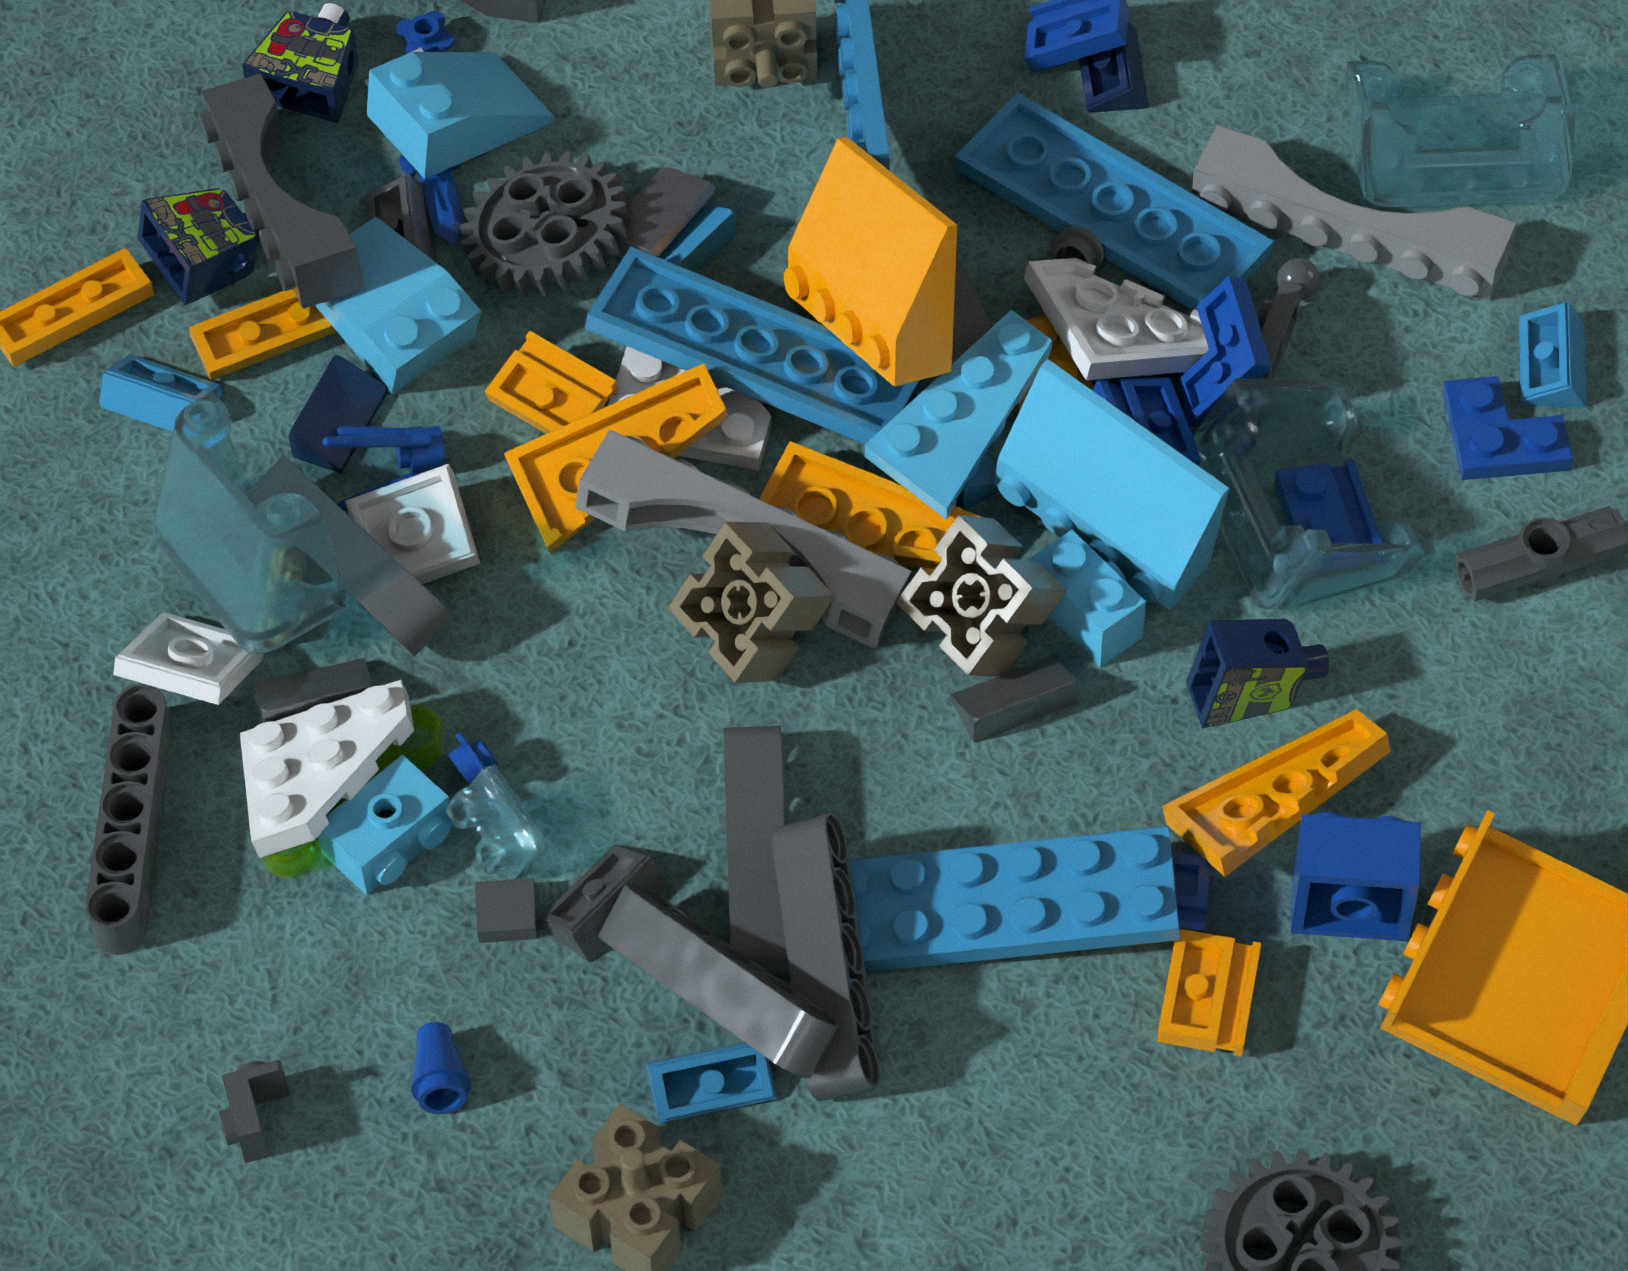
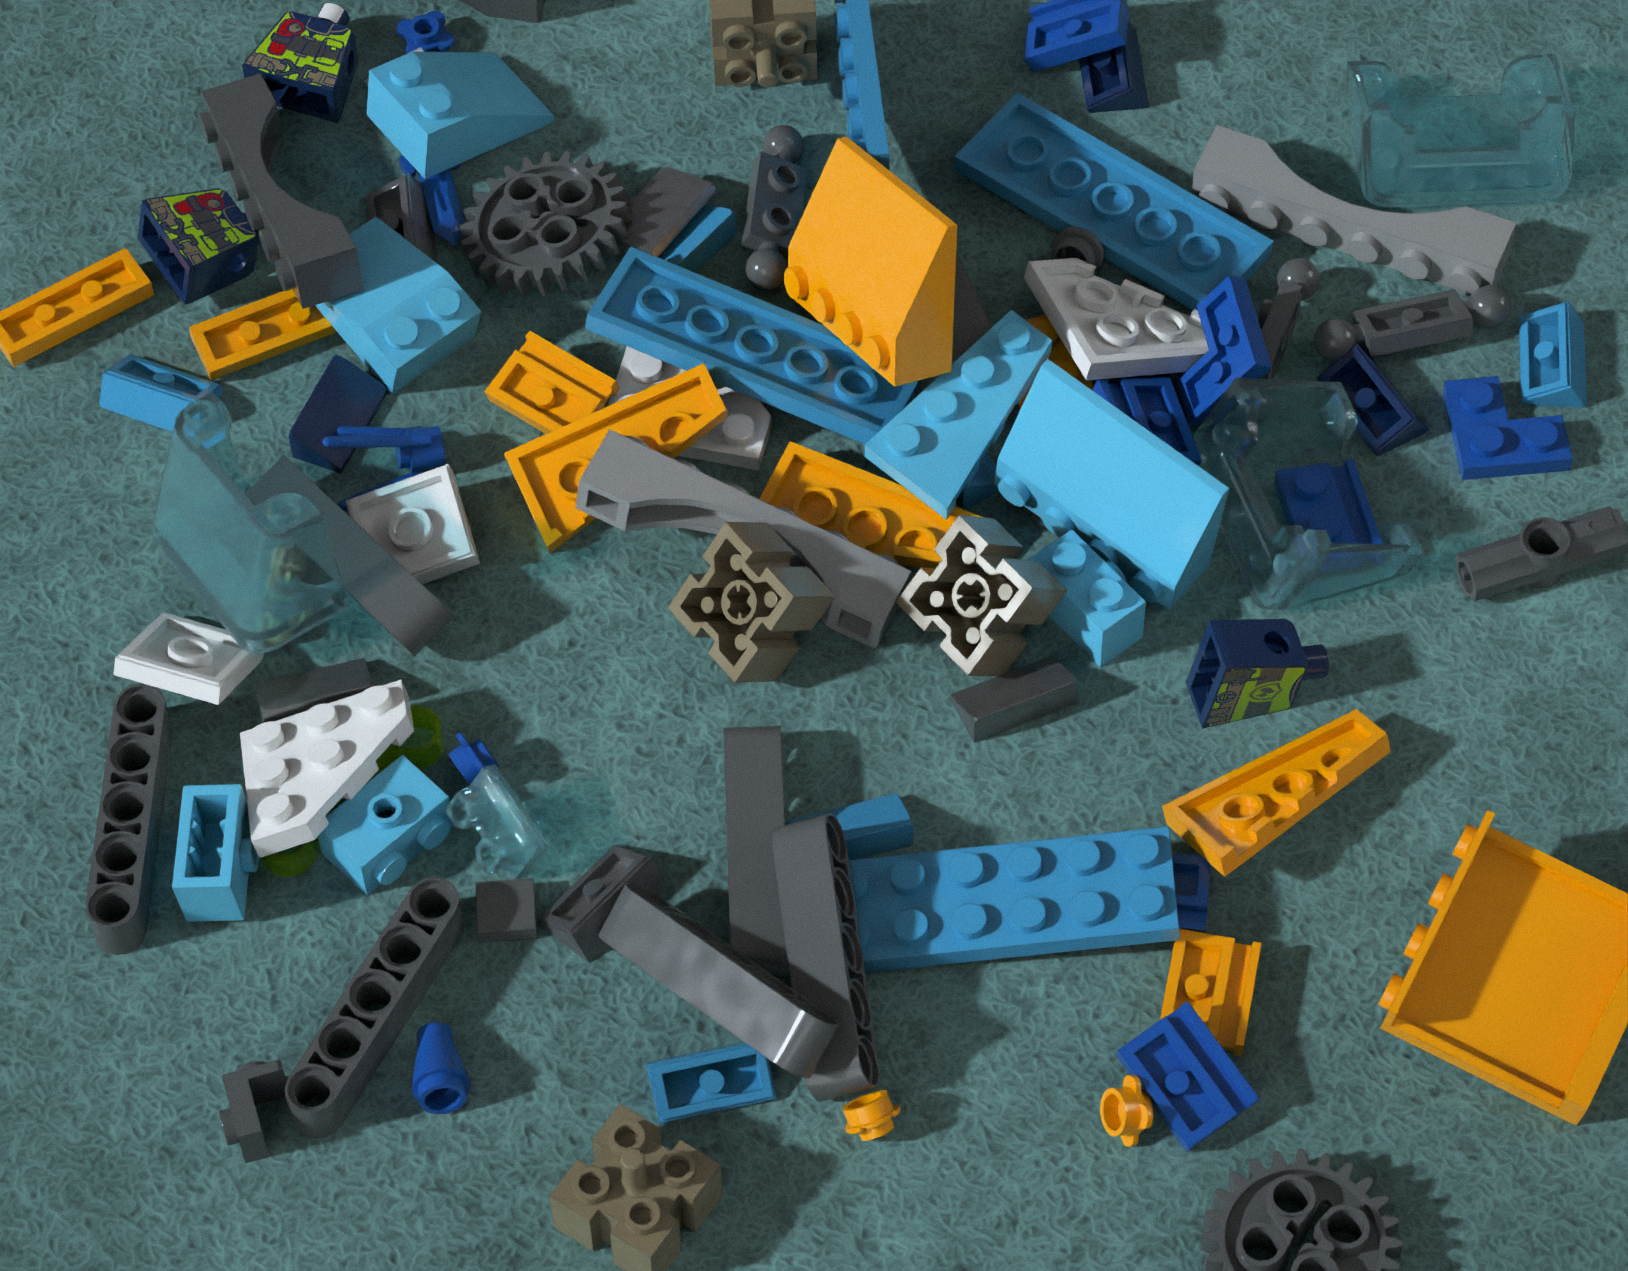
(213, 853): none -> medium azure brick
(374, 1031): none -> dark grey beam
(774, 206): none -> dark grey plate
(870, 1115): none -> light orange plate
(872, 825): none -> dark azure slope
(1126, 1111): none -> light orange plate
(1187, 1076): none -> blue plate
(1355, 876): blue brick -> none
(1381, 410): none -> dark blue slope
(1413, 323): none -> dark grey plate

